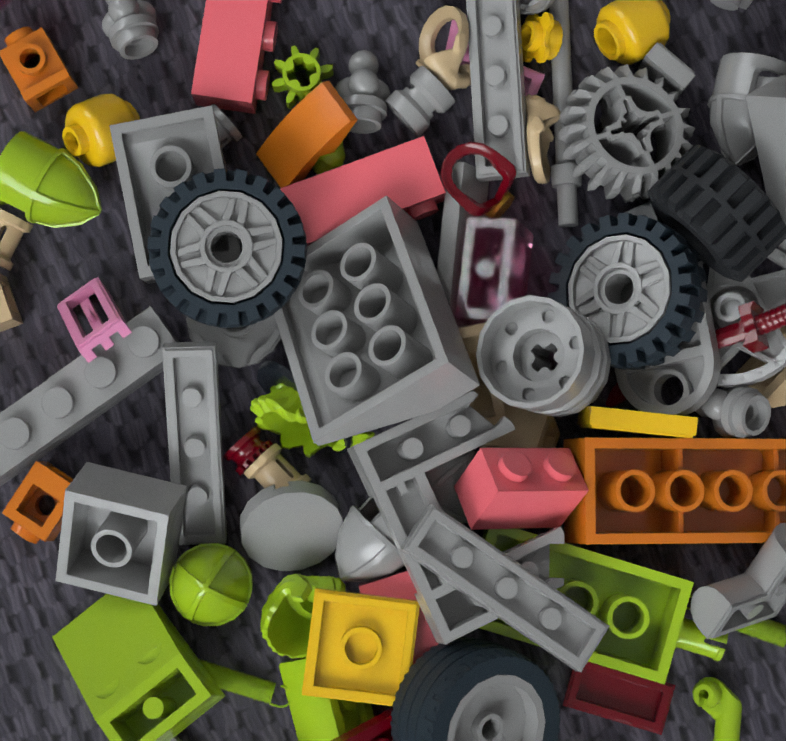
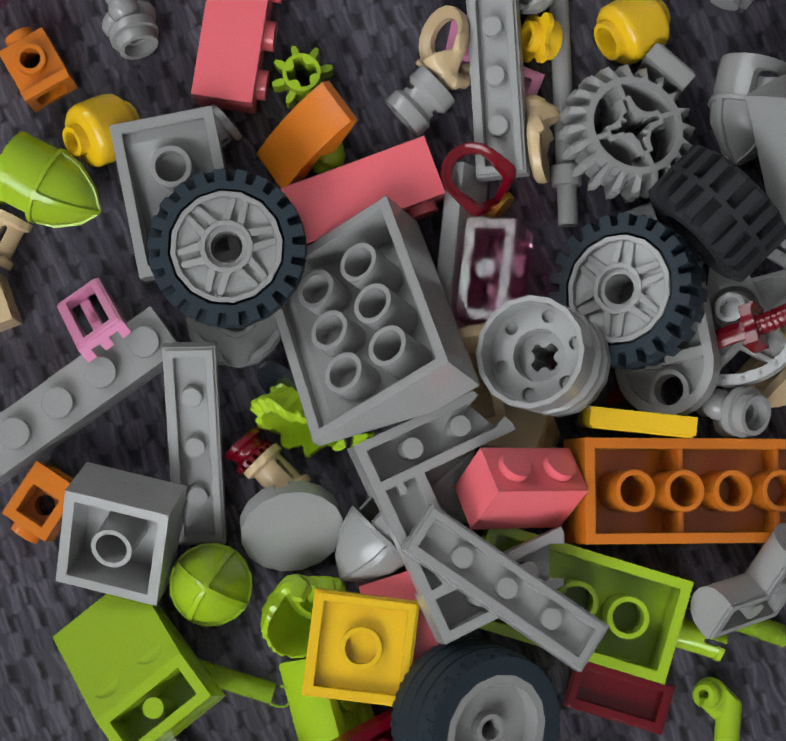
(364, 92): light grey piece -> none

